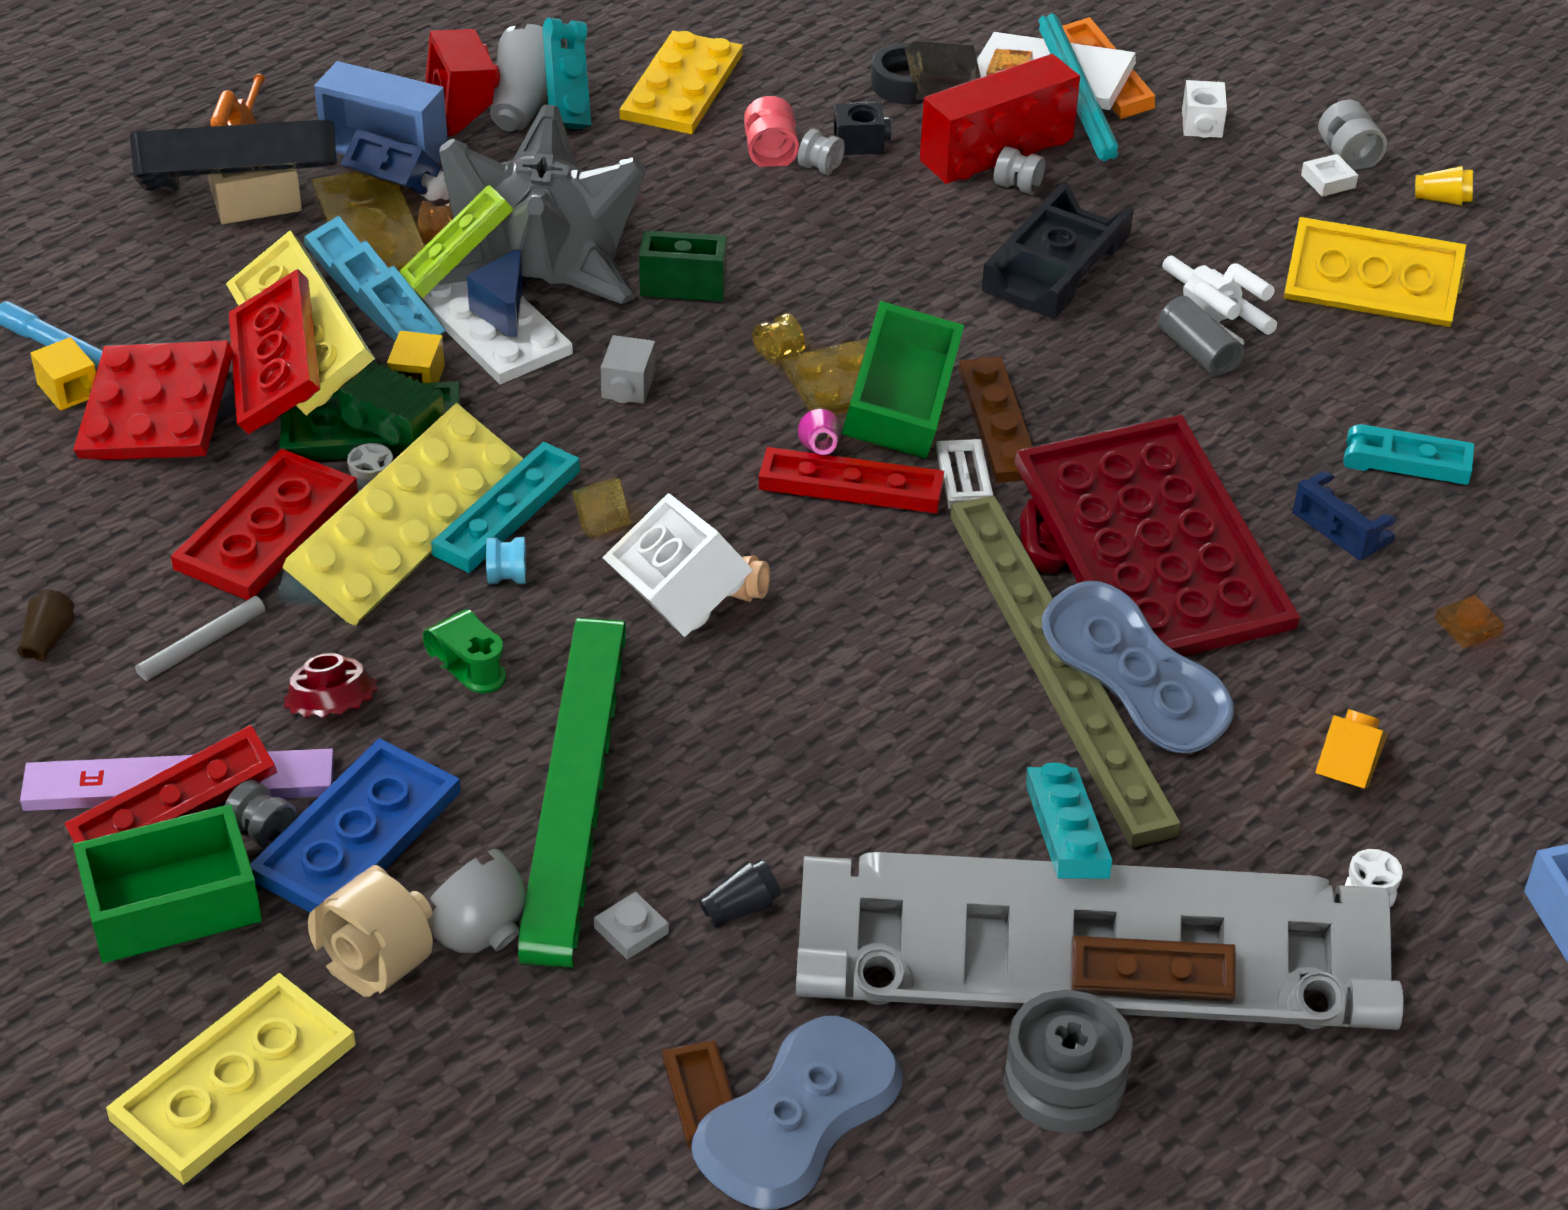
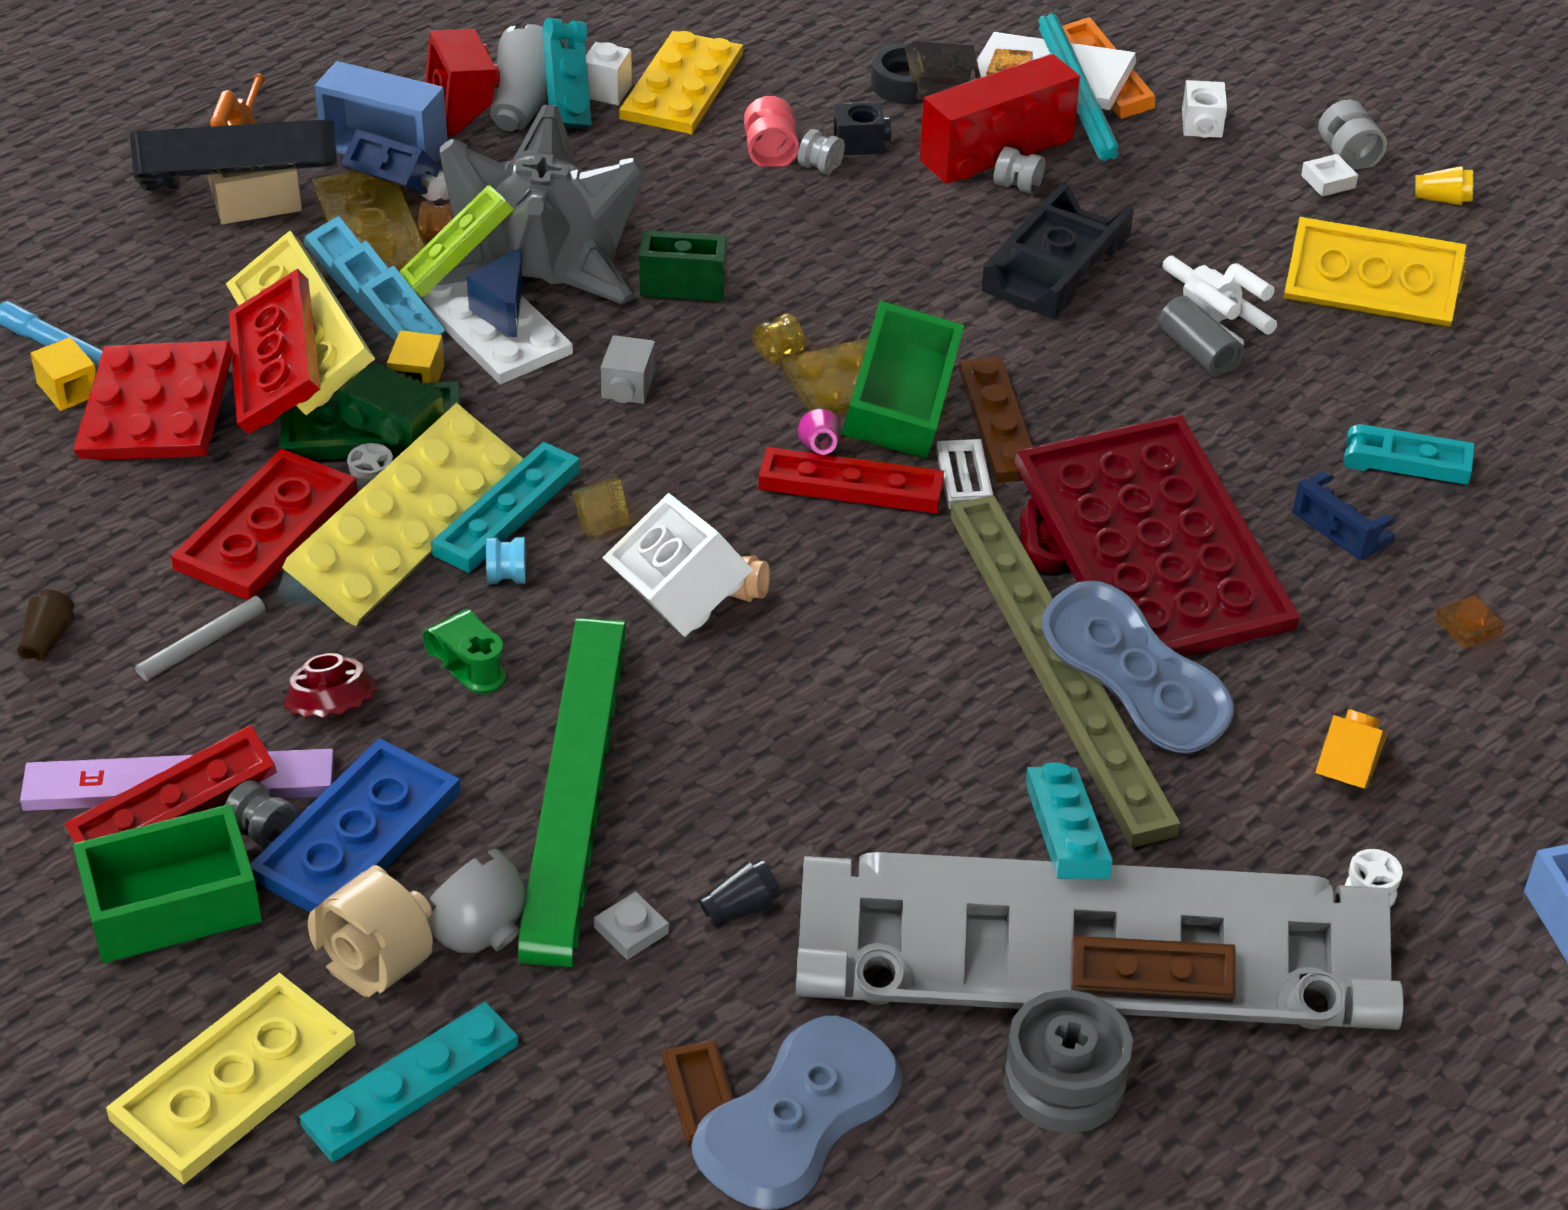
(408, 1081): none -> teal plate
(608, 72): none -> white brick

